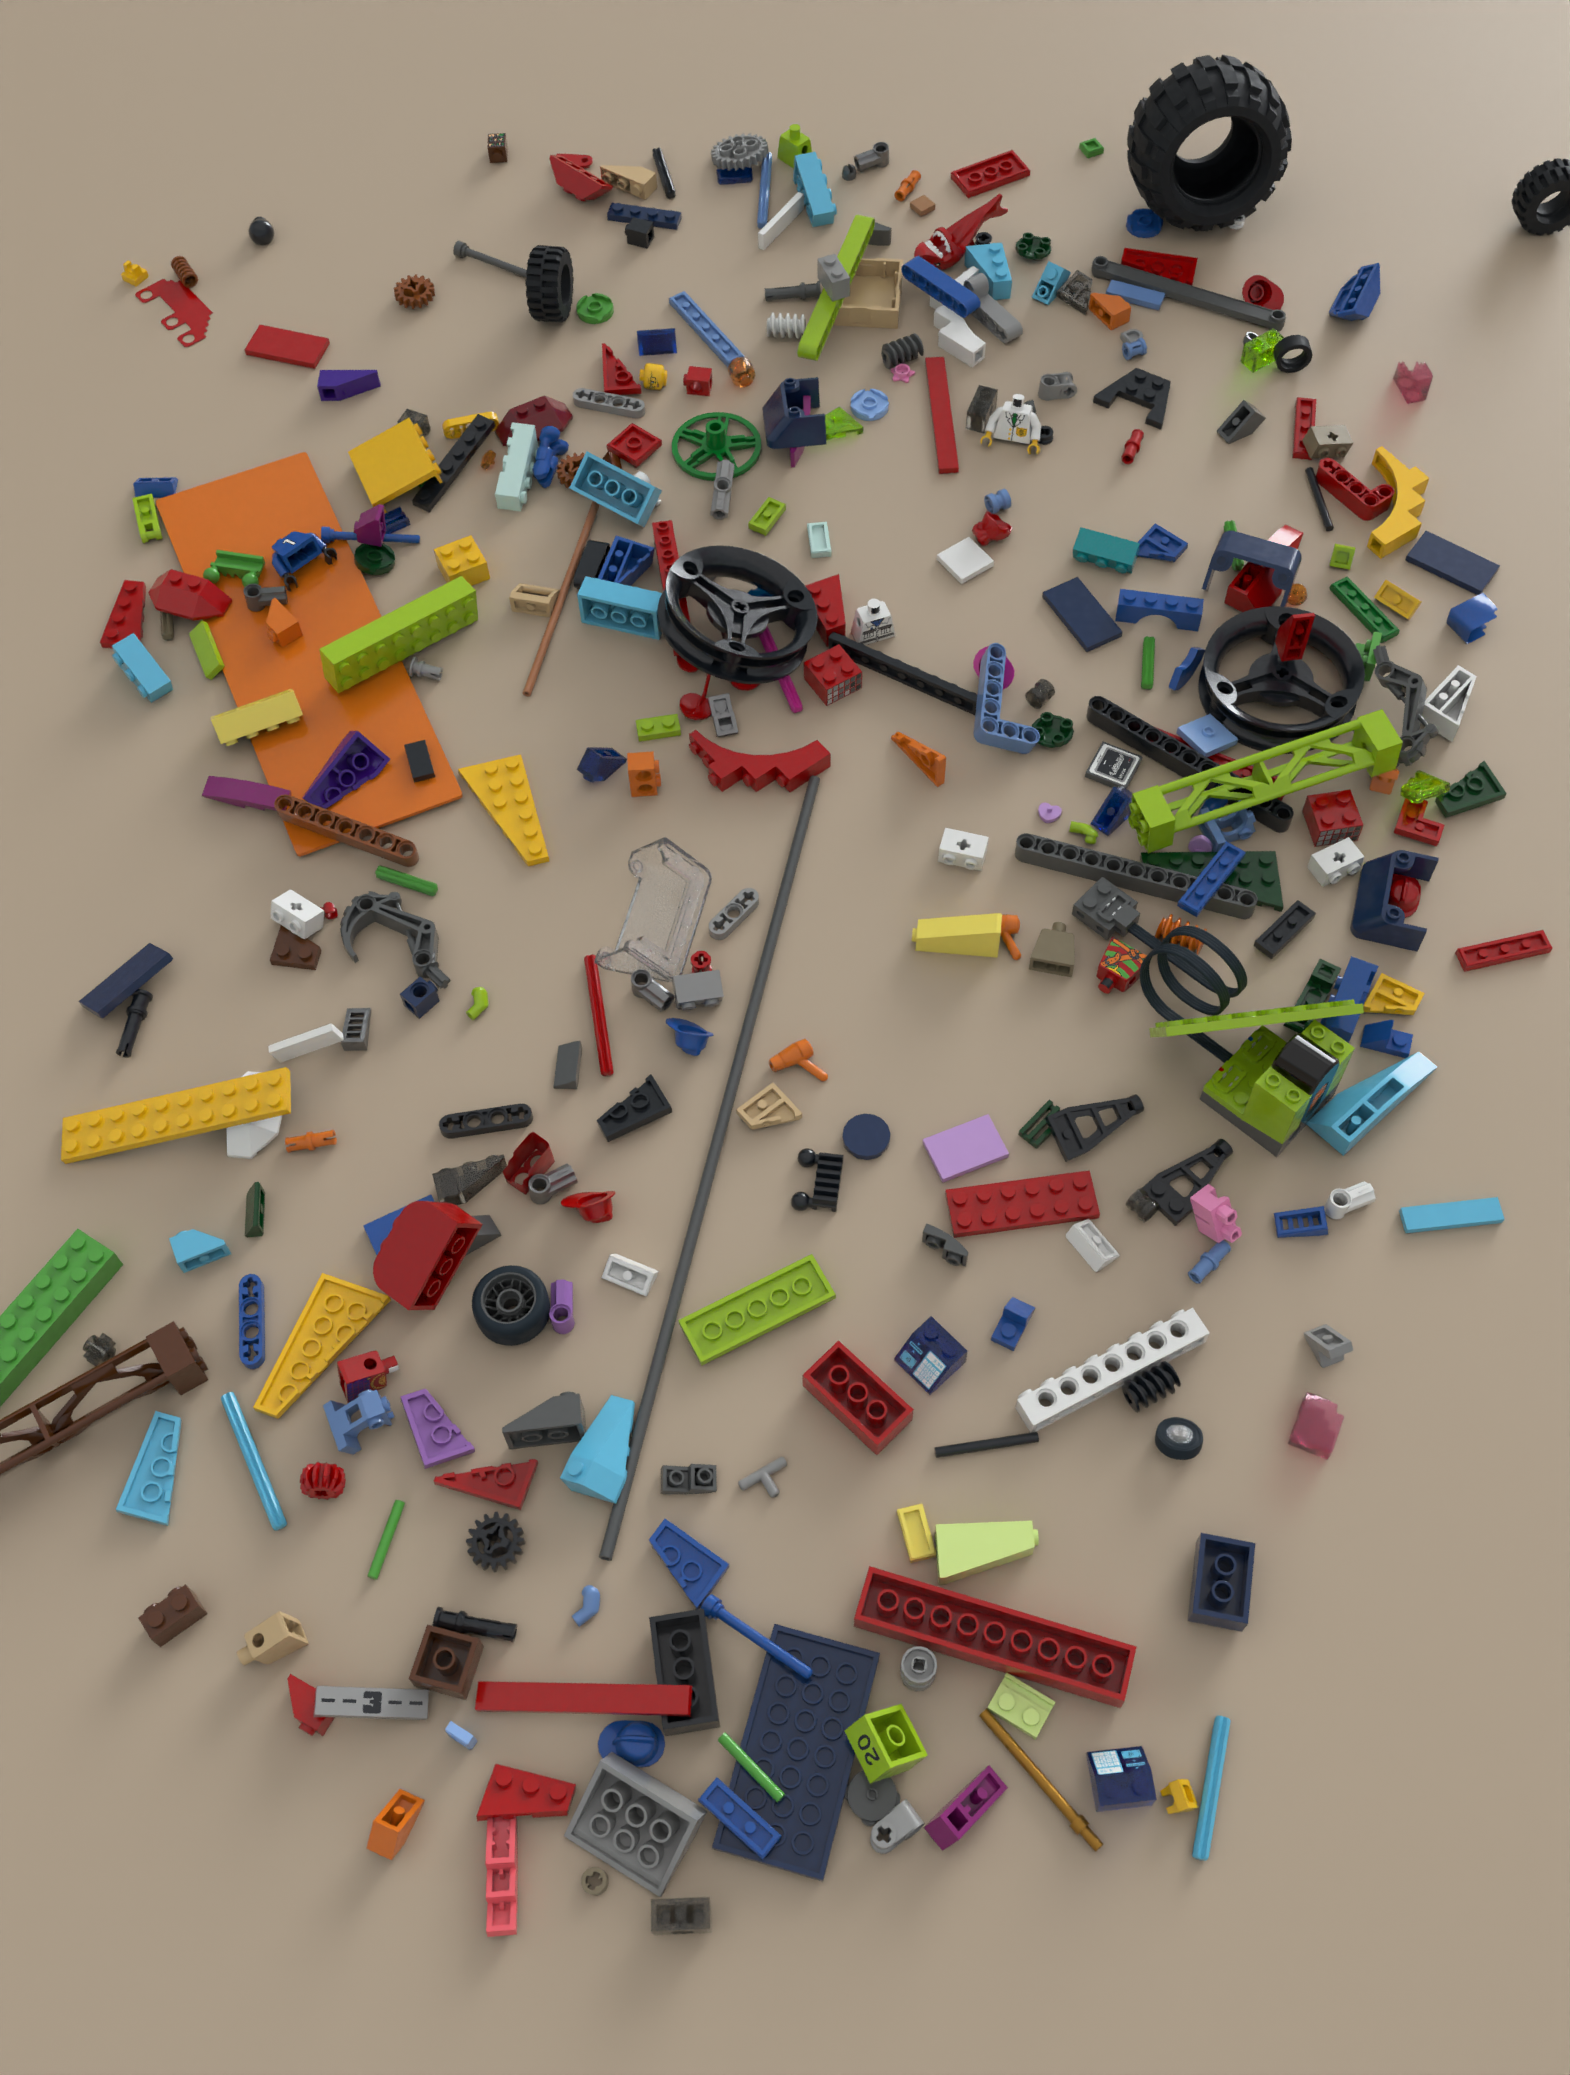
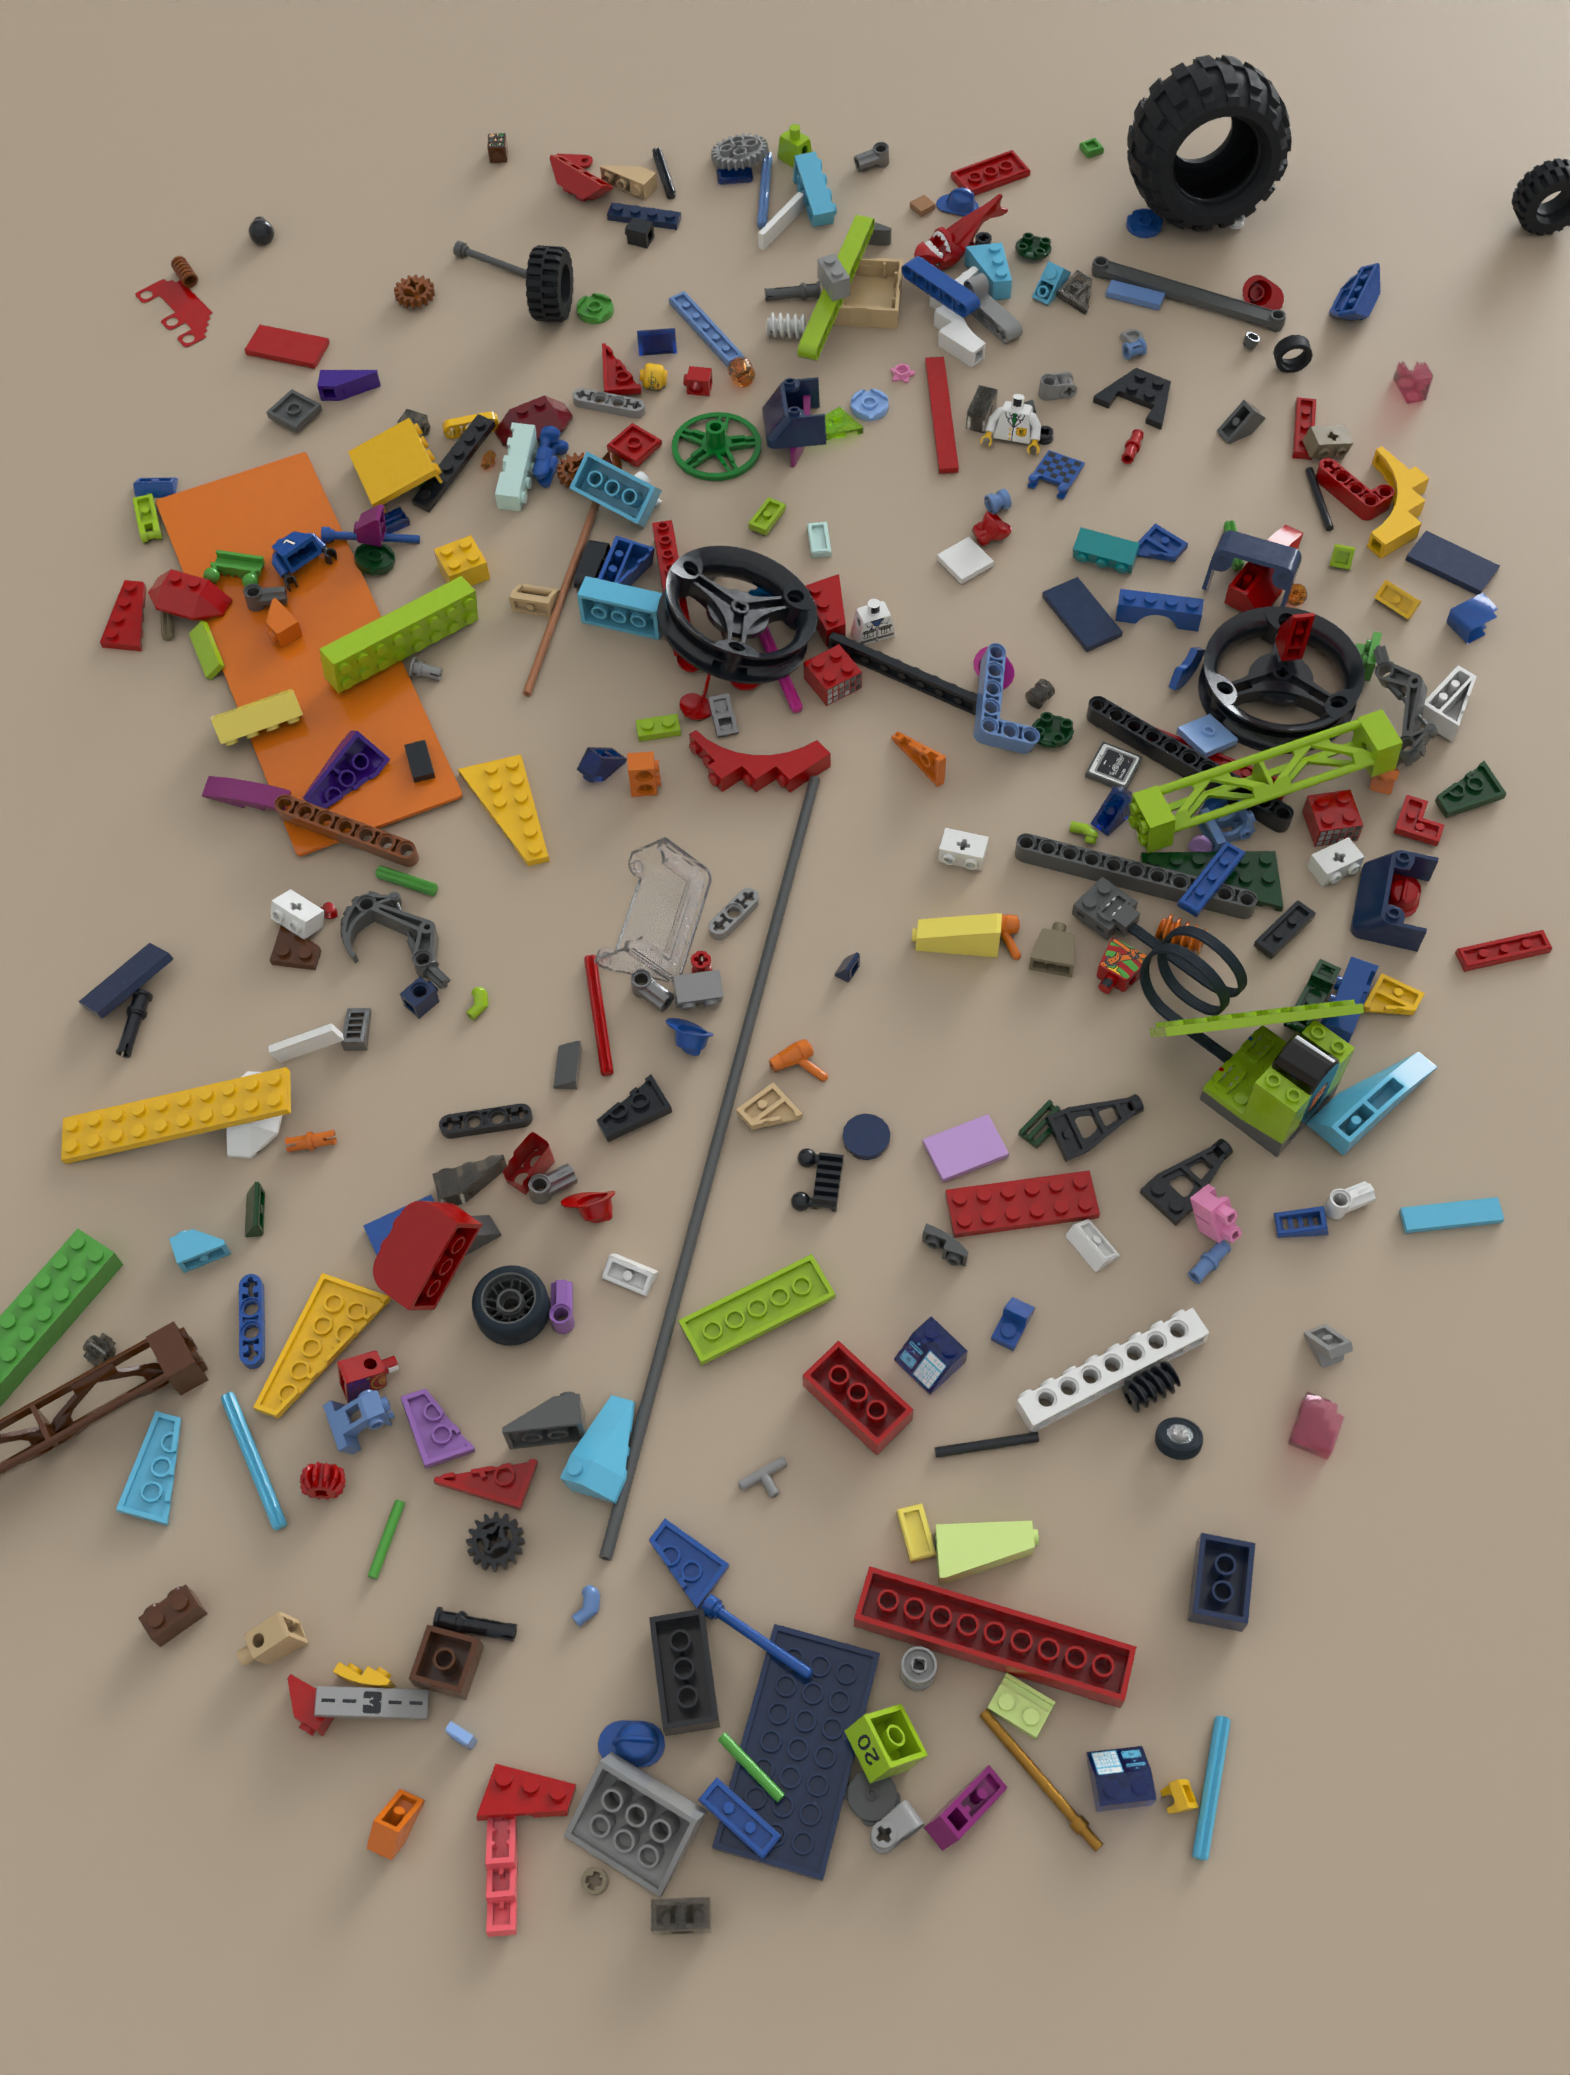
(134, 273): yellow tile -> none
(141, 668): medium azure wedge -> none
(294, 411): none -> dark grey plate
(370, 1678): none -> yellow slope
(584, 1698): red tile -> none
(688, 1480): dark grey slope -> none
(722, 489): light grey piece -> none
(848, 967): none -> dark blue slope
(849, 172): dark grey hinge -> none
(901, 348): dark grey piece -> none
(912, 179): orange pin -> none
(959, 202): none -> blue piece
(1049, 813): lavender piece -> none
(1057, 470): none -> blue flag
(1110, 309): orange slope -> none
(1142, 1205): clear smoke wheel -> none
(1148, 663): bright green axle -> none
(1161, 264): red wing -> none
(1260, 350): clear neon green brick -> none
(1364, 609): green tile -> none
(1384, 1039): blue slope -> none
(1423, 787): clear neon green wing -> none

